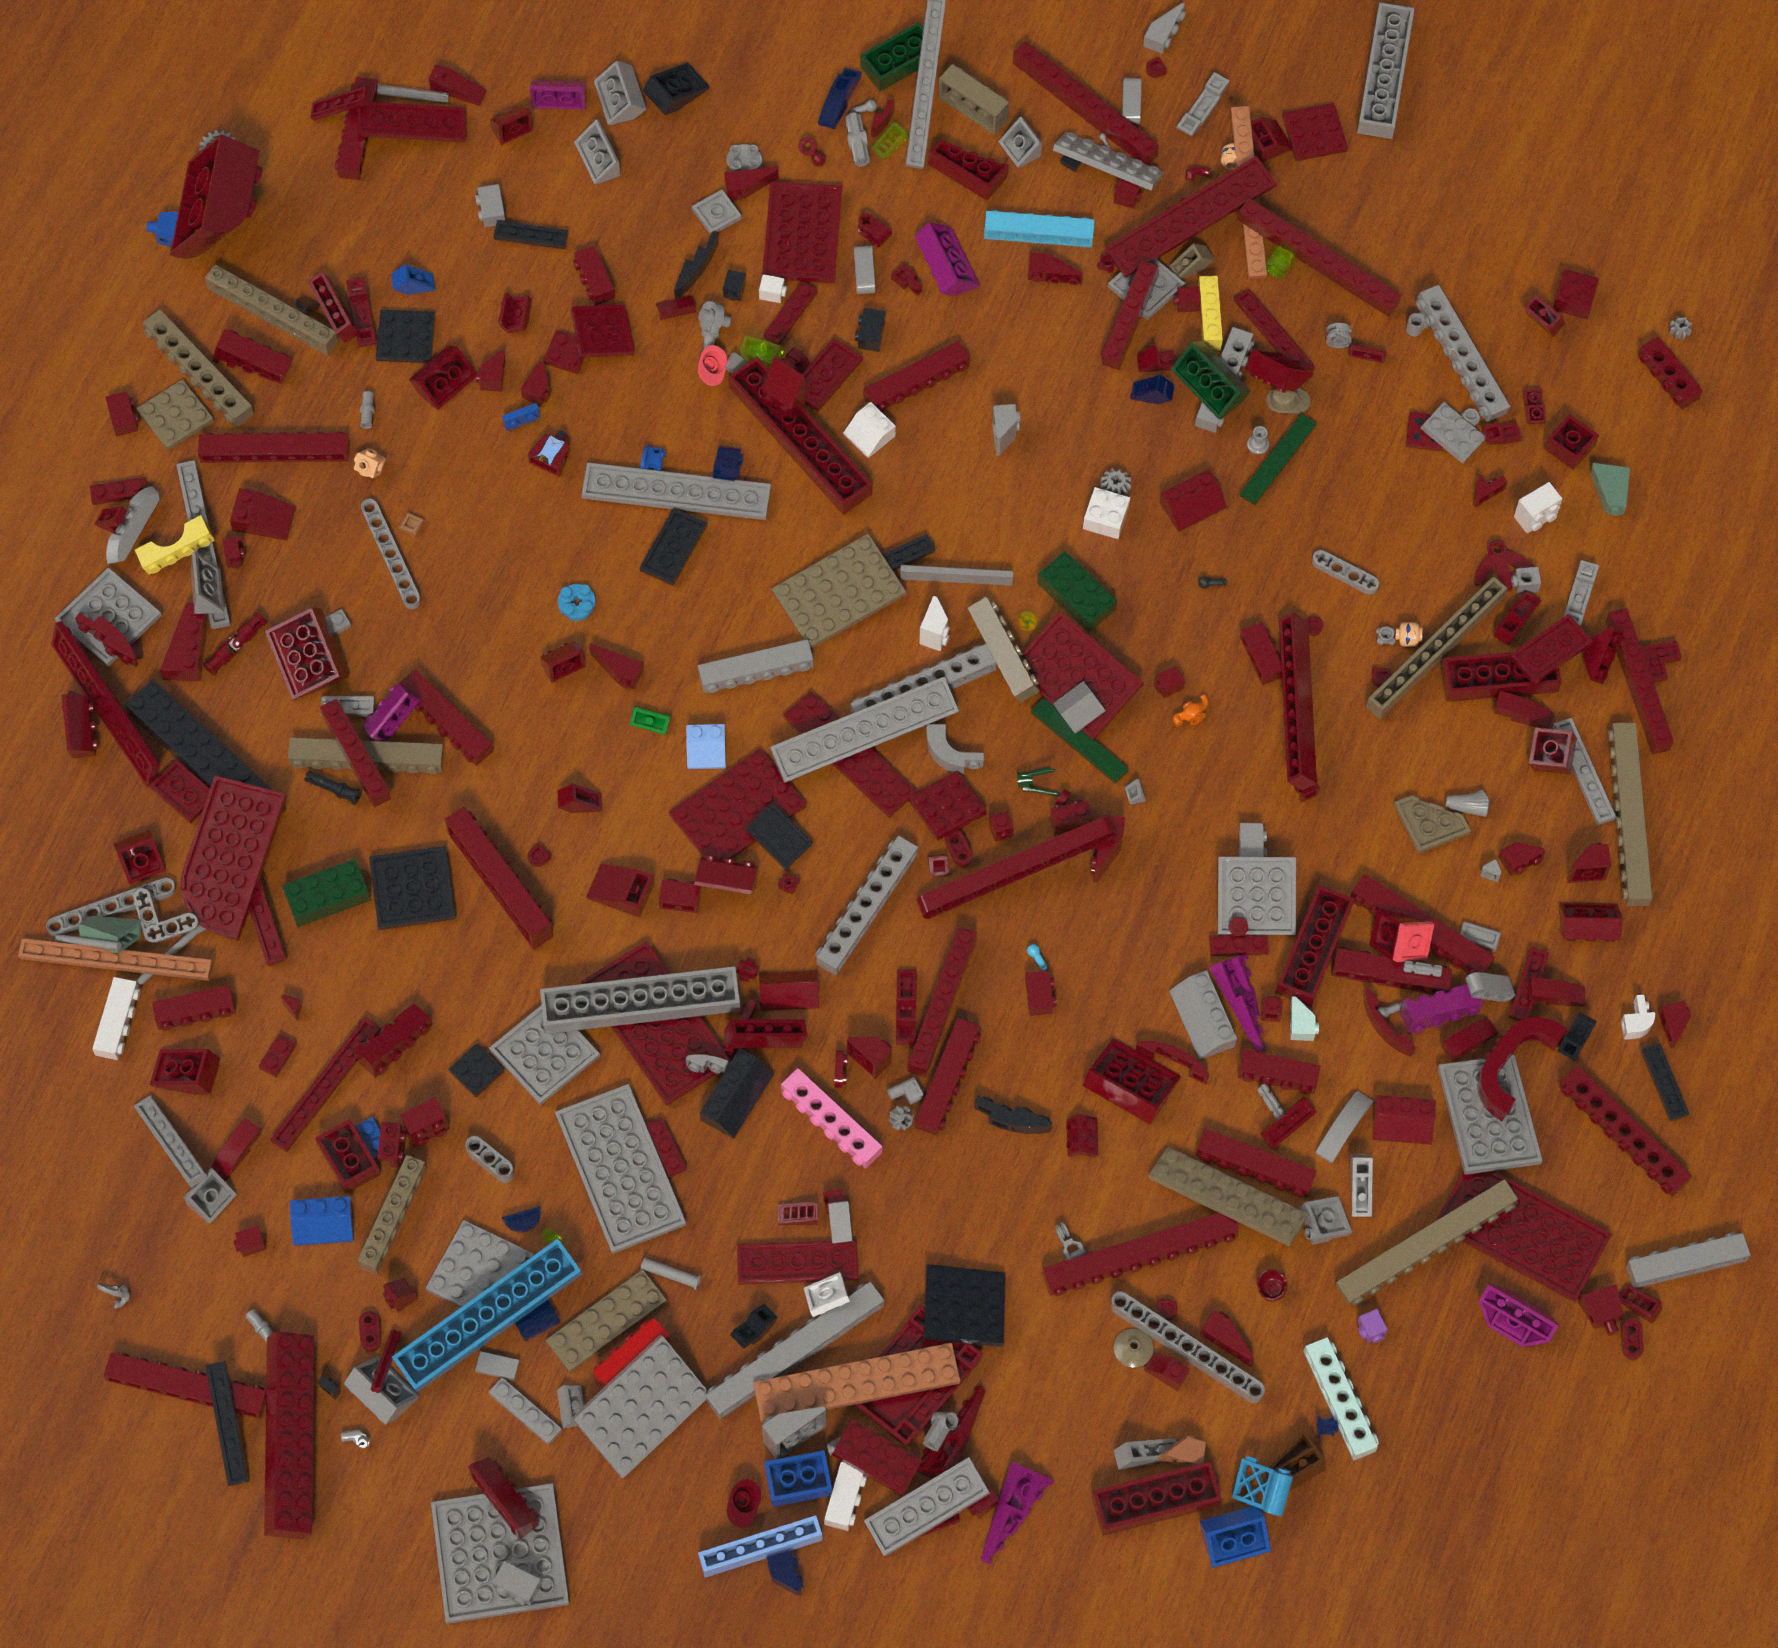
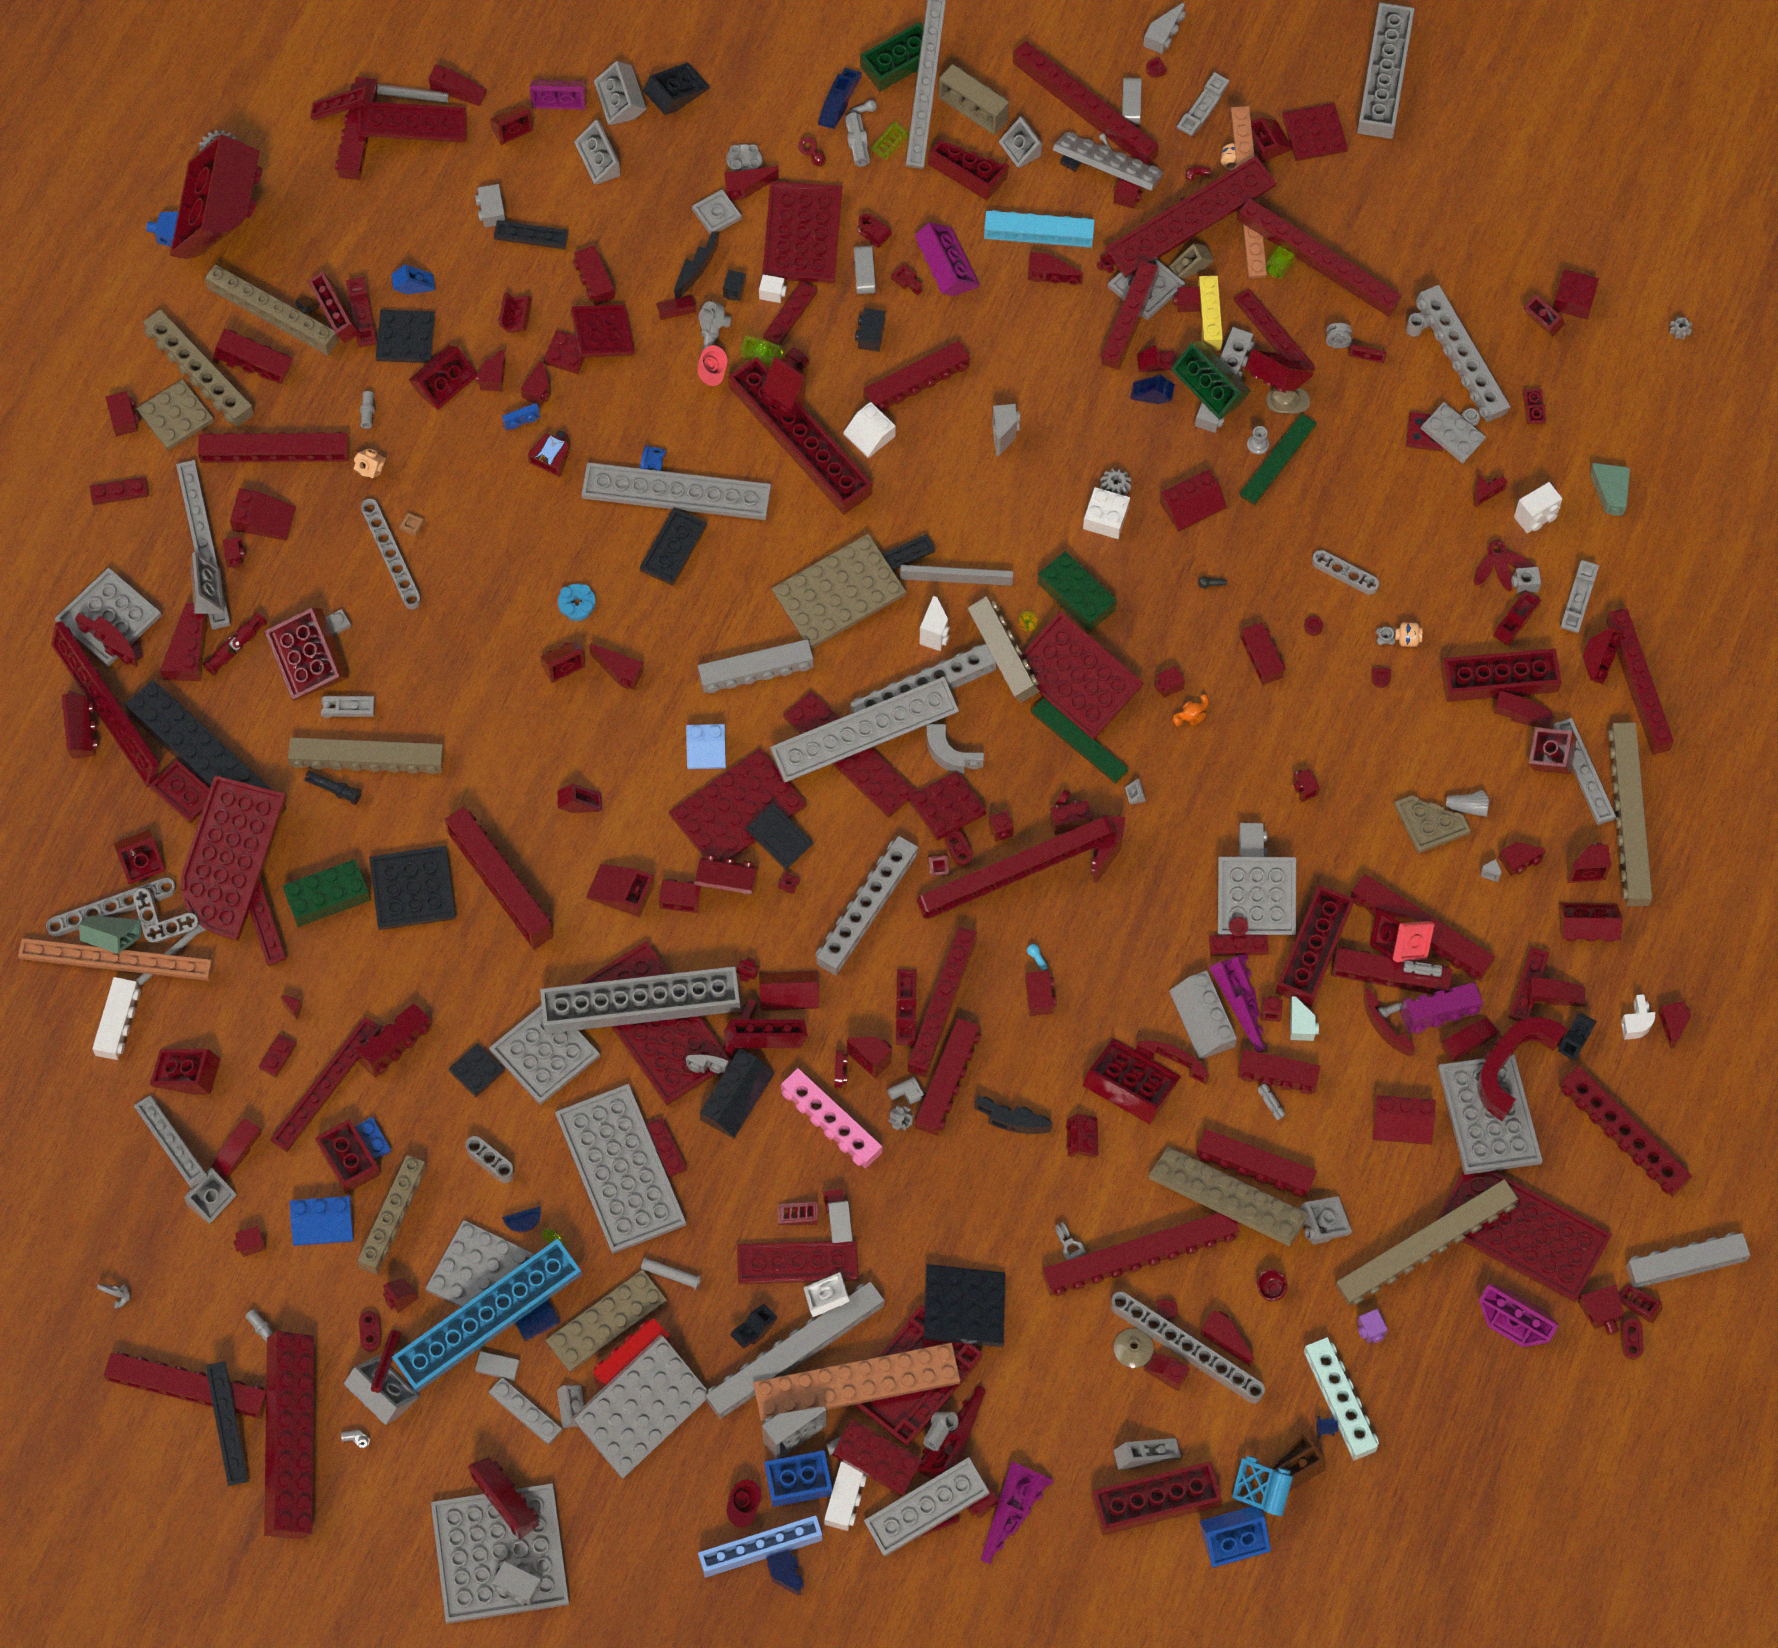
(88, 942): light grey bar -> none
(111, 518): dark red slope -> none
(135, 519): light grey brick -> none
(193, 1007): dark red brick -> none
(195, 536): light yellow arch -> none
(329, 1386): black plate -> none
(355, 753): dark red brick -> none
(390, 1143): dark red bracket -> none
(391, 713): magenta slope -> none
(424, 1122): dark red brick -> none
(448, 719): dark red brick -> none
(538, 856): dark red tile -> none
(650, 720): green slope -> none
(728, 463): clear blue brick -> none
(735, 362): light grey tile -> none
(829, 372): dark red plate -> none
(882, 120): dark red slope -> none
(1026, 779): dark green plant -> none
(1079, 707): light grey slope -> none
(1185, 1452): nougat slope -> none
(1288, 1122): dark red plate -> none
(1297, 701): dark red brick -> none
(1343, 1126): light grey slope -> none
(1361, 1184): light grey slope -> none
(1436, 648): dark tan brick -> none
(1481, 936): light grey tile -> none
(1490, 986): light grey beam -> none
(1501, 434): dark red slope -> none
(1551, 649): dark red plate -> none
(1571, 442): dark red brick -> none
(1659, 654): dark red plate -> none
(1664, 1082): black plate -> none
(1669, 364): dark red brick -> none

